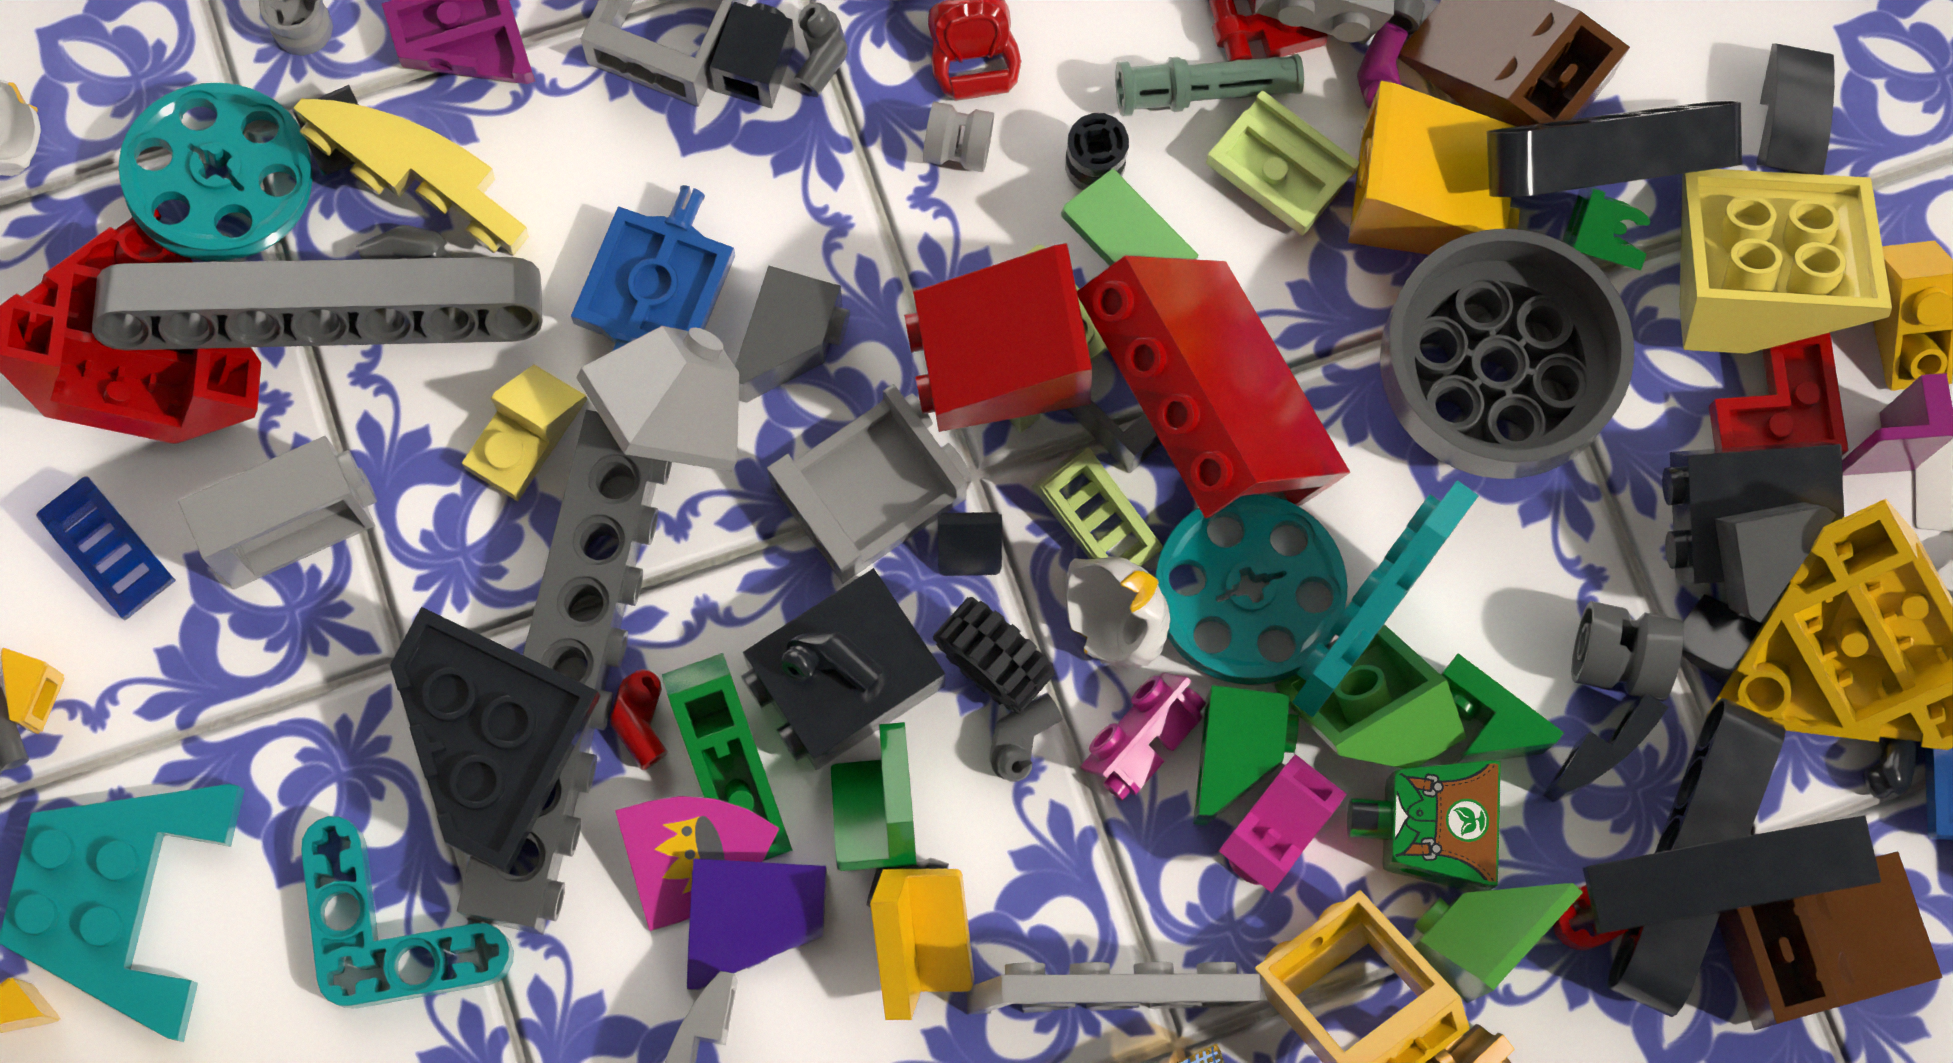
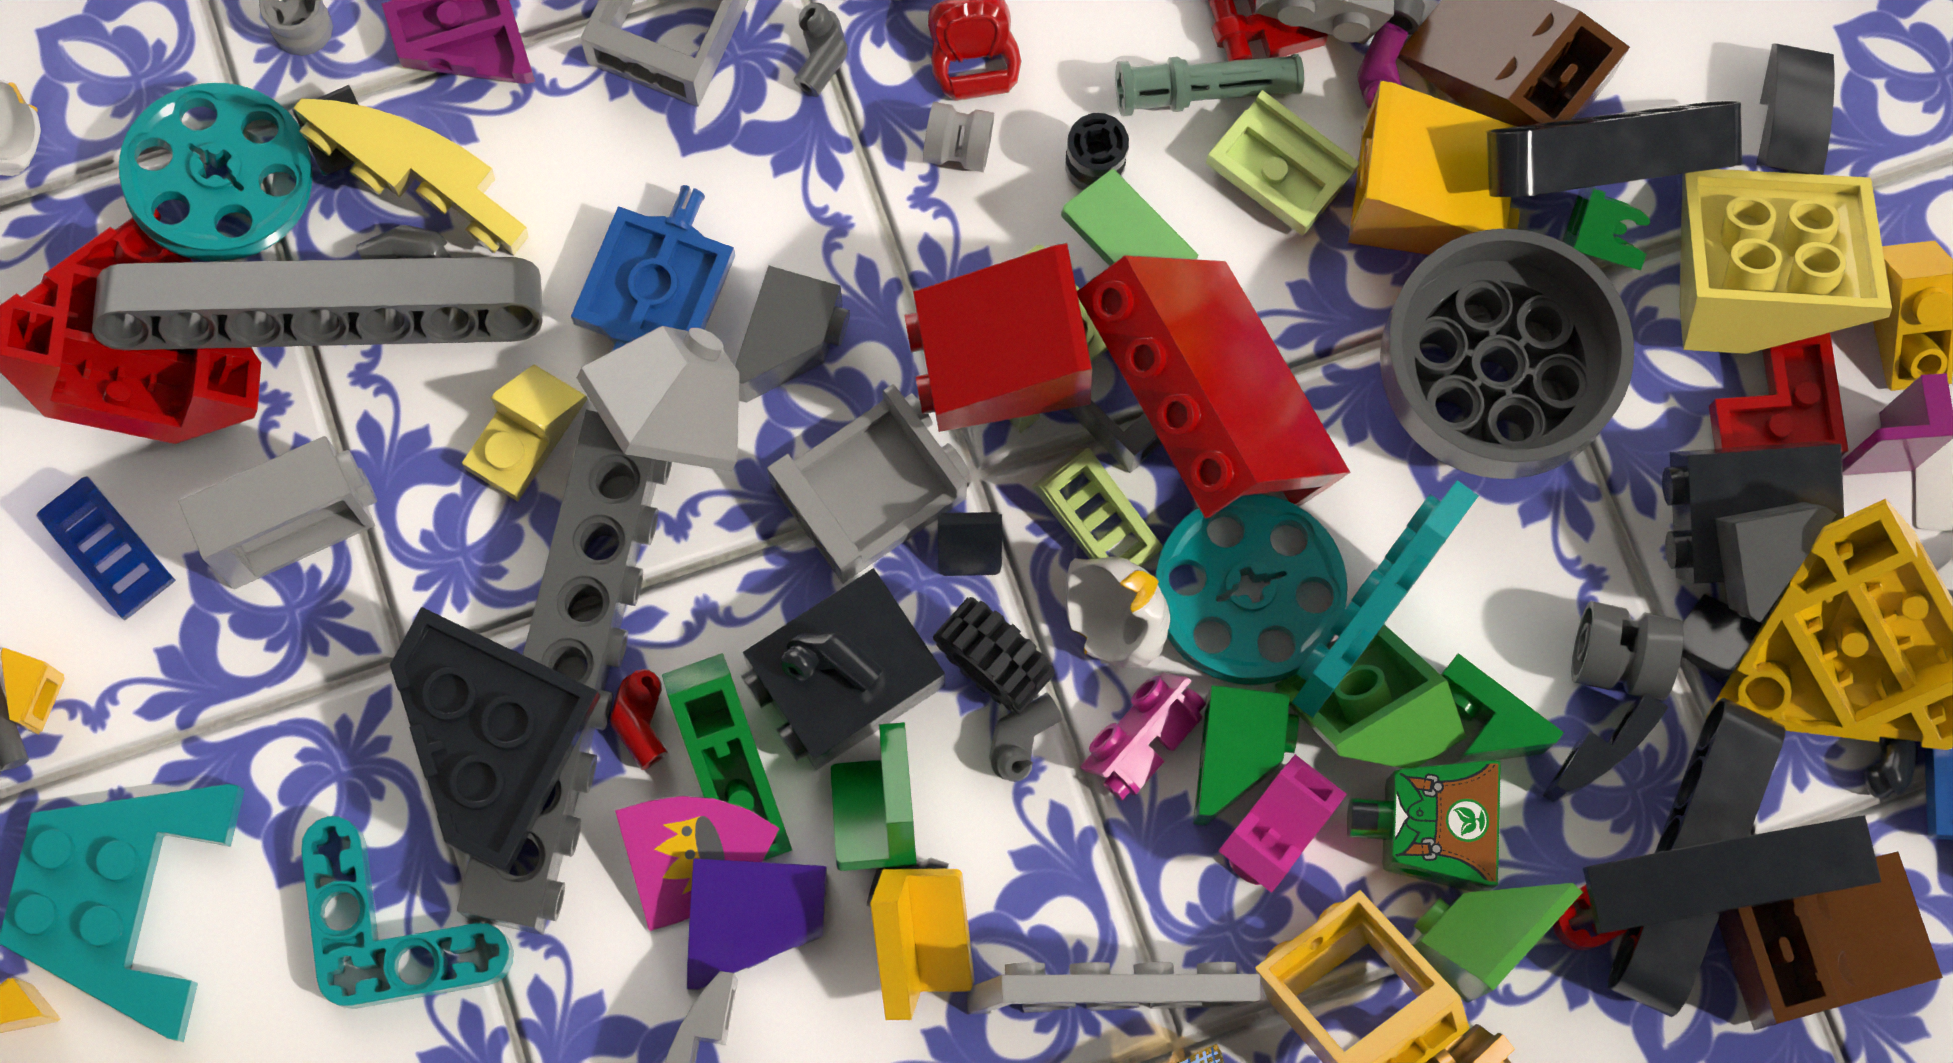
(753, 53): black brick -> none

